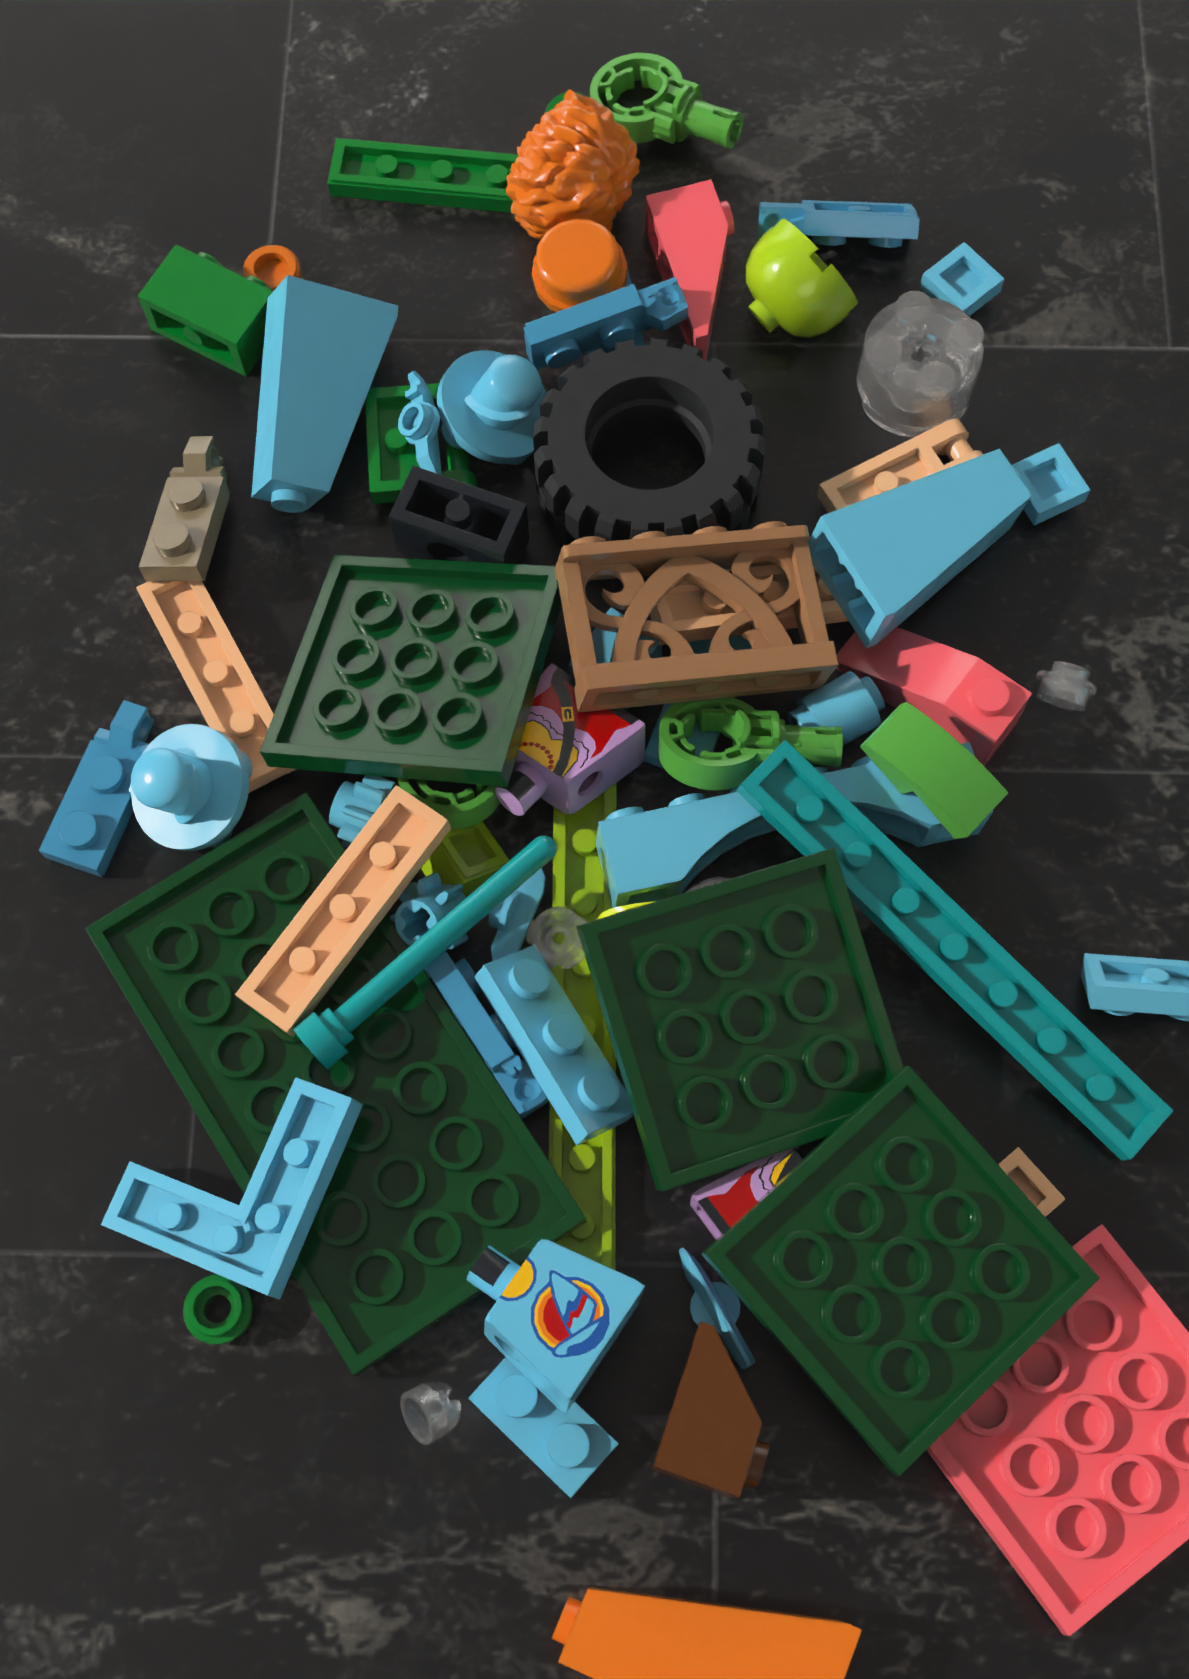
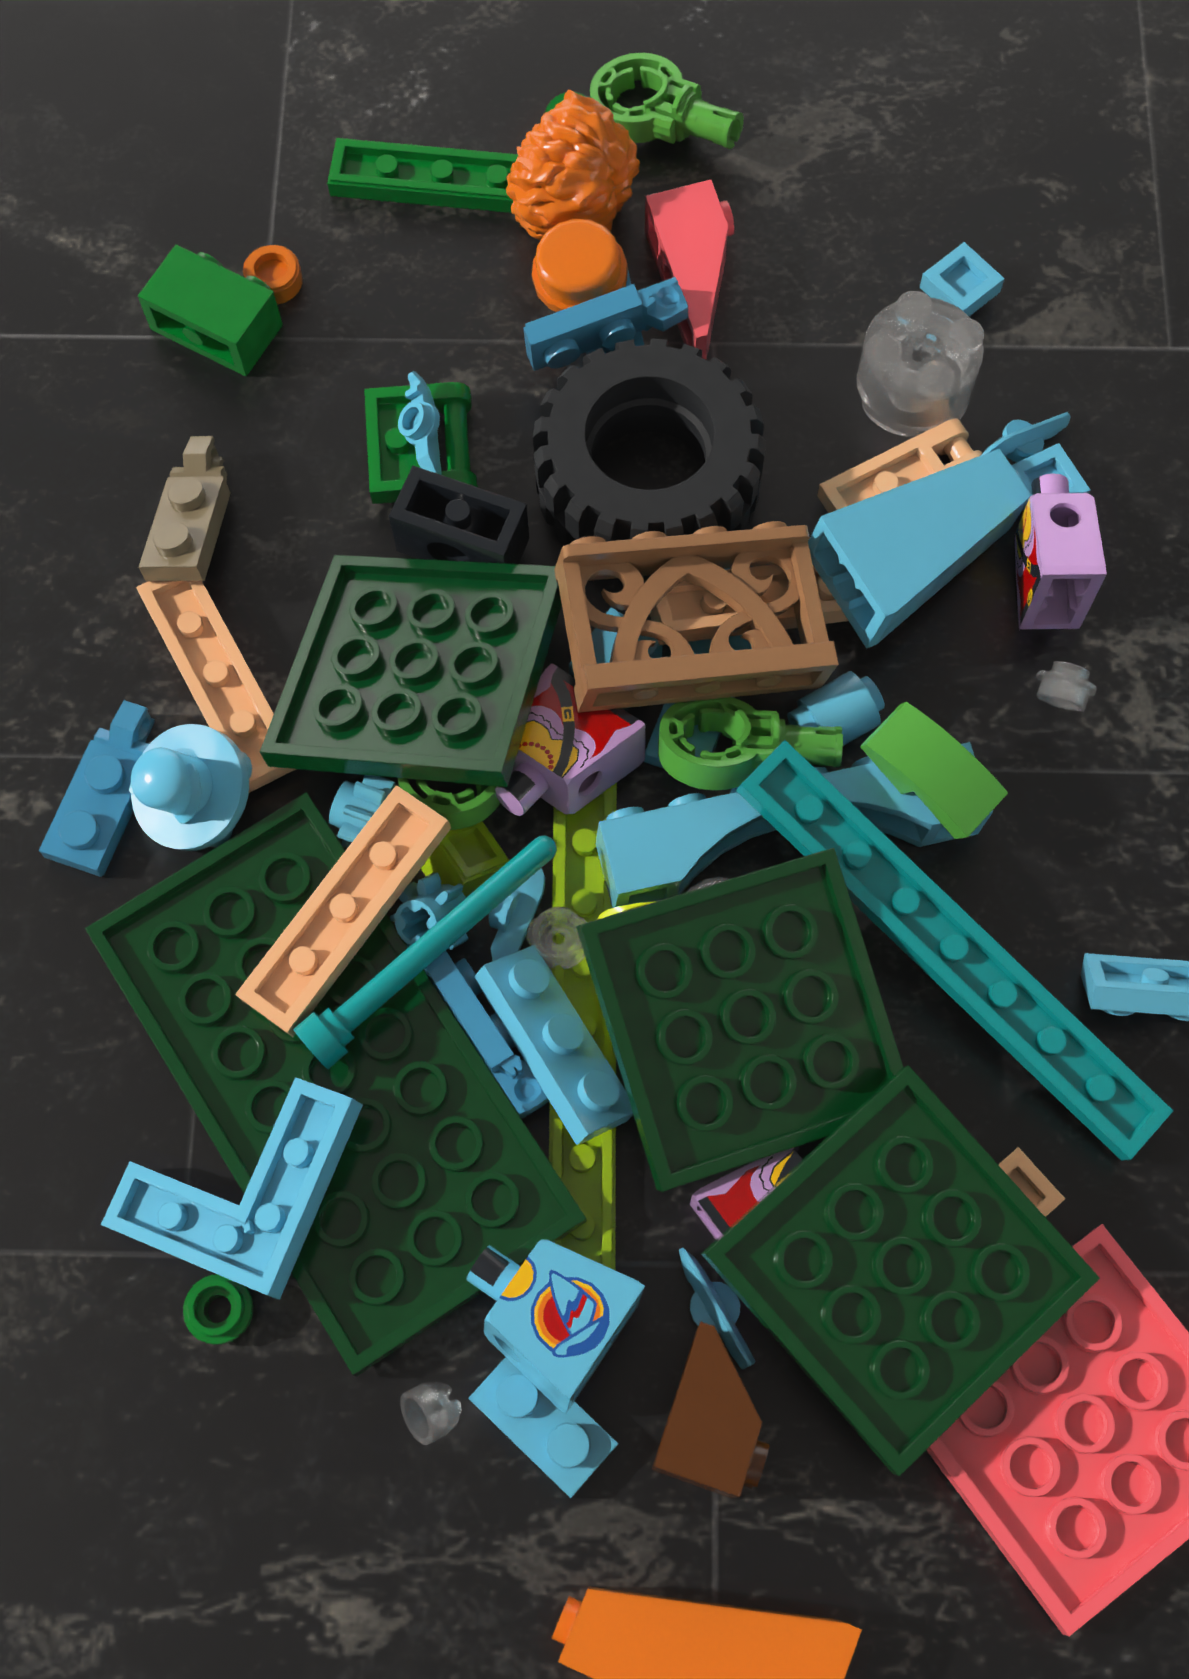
(313, 384): medium azure slope -> none
(491, 406): medium azure plate -> none
(795, 285): lime cylinder -> none
(835, 220): dark azure hinge -> none
(943, 683): coral slope -> none
(1024, 439): none -> medium azure piece
(1057, 556): none -> lavender torso

